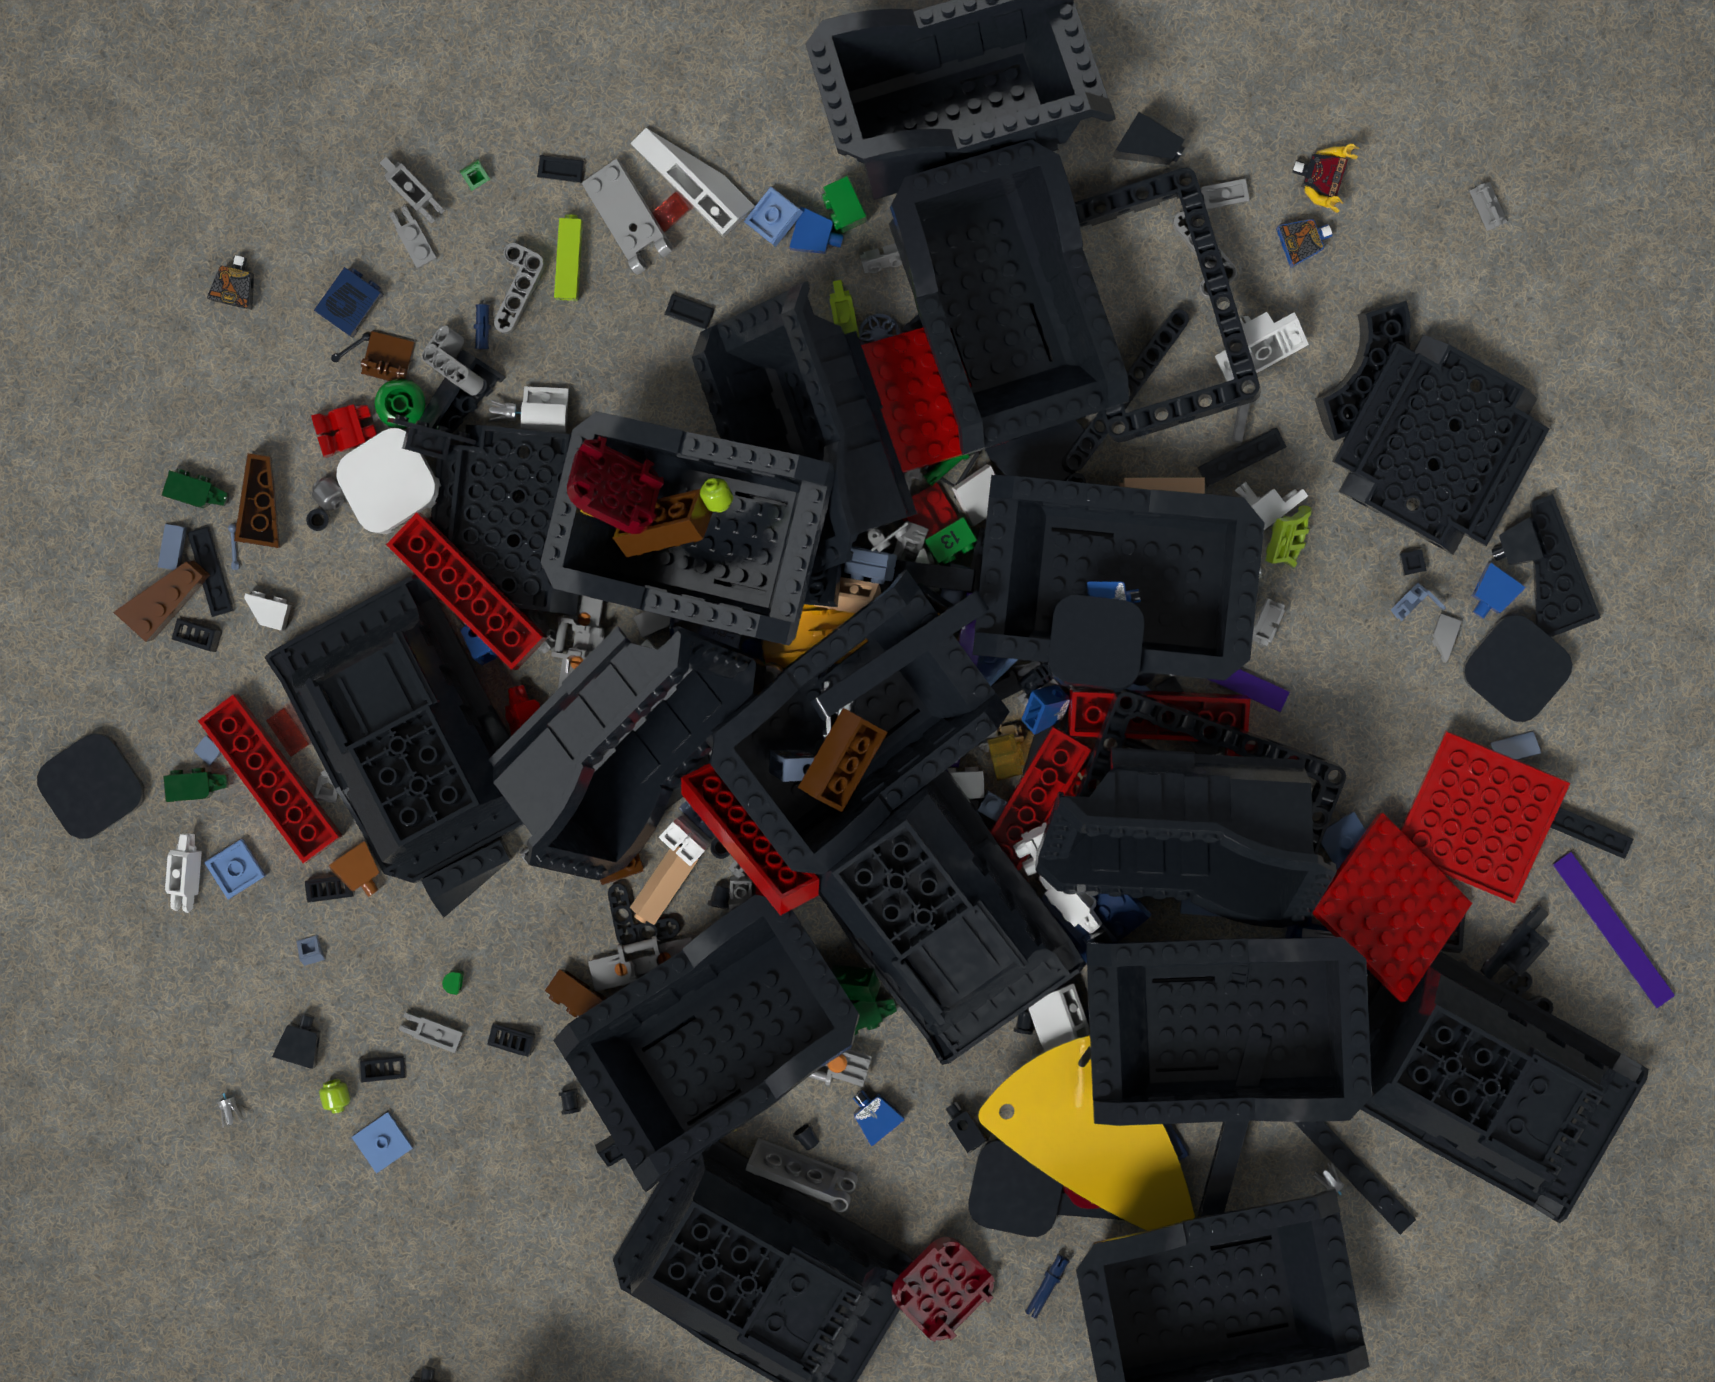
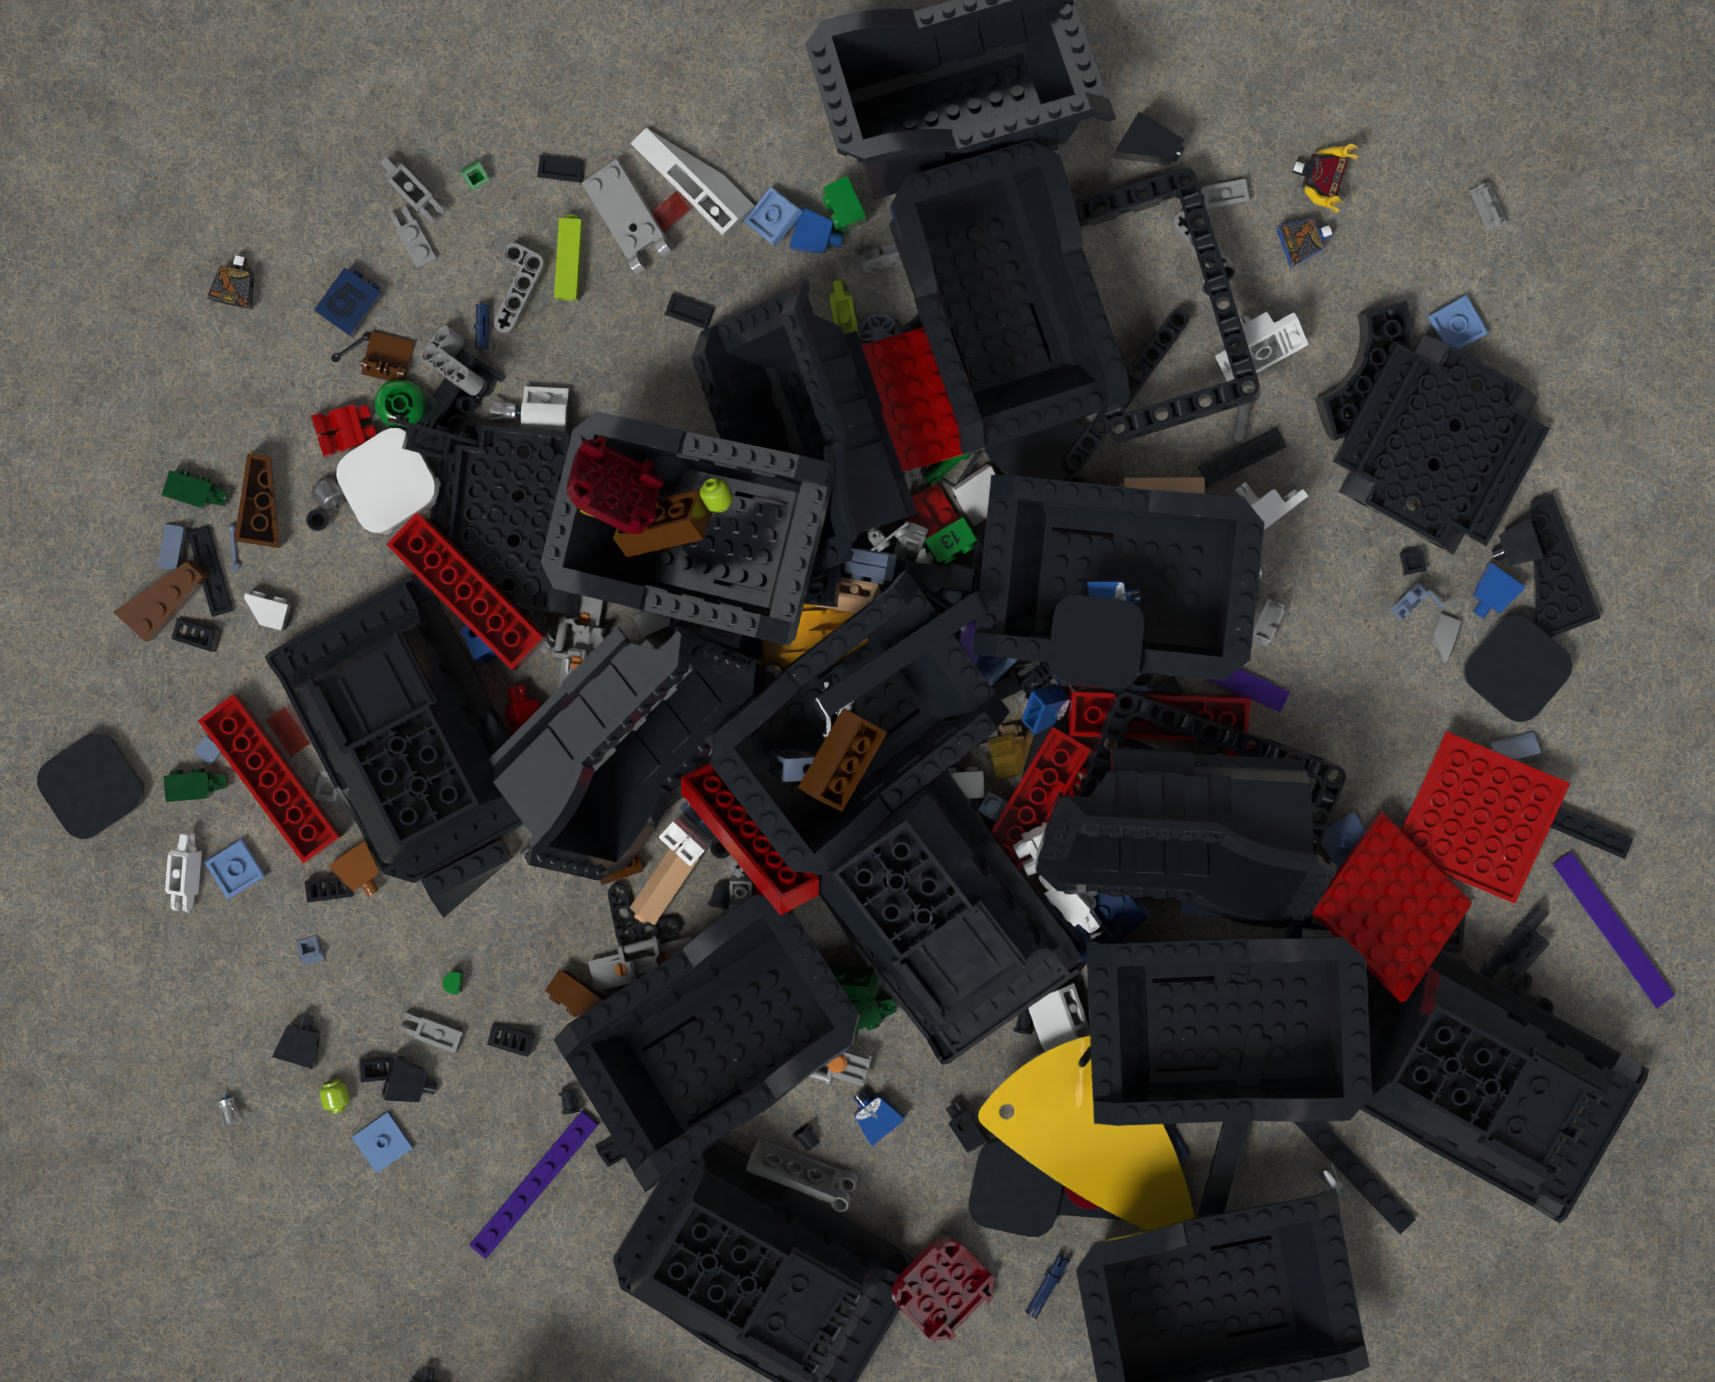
(406, 1082): none -> black torso
(534, 1184): none -> dark purple tile
(1283, 537): lime plate -> none
(1458, 323): none -> medium blue plate

